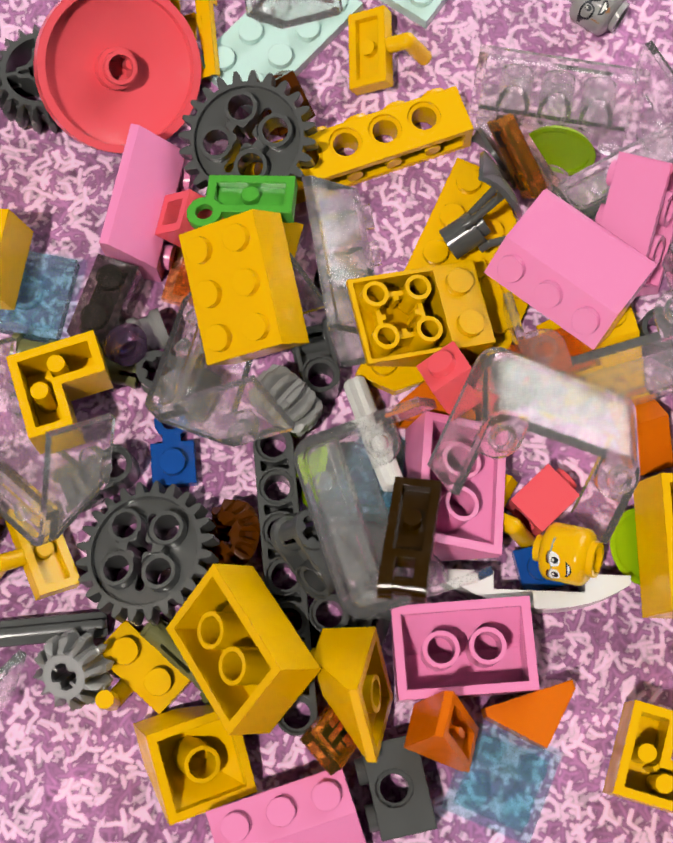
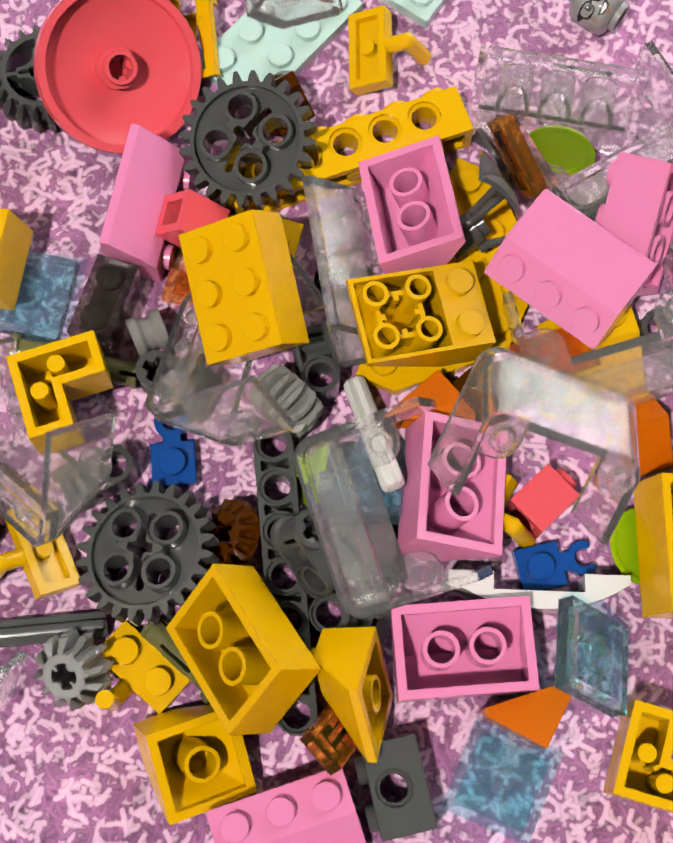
(125, 344): clear purple plate -> none
(239, 193): bright green hinge -> none
(410, 538): dark brown plate -> none
(412, 207): none -> bright pink slope
(443, 731): orange slope -> none
(446, 374): coral brick -> none
(568, 554): yellow head -> none
(591, 657): none -> clear light blue plate

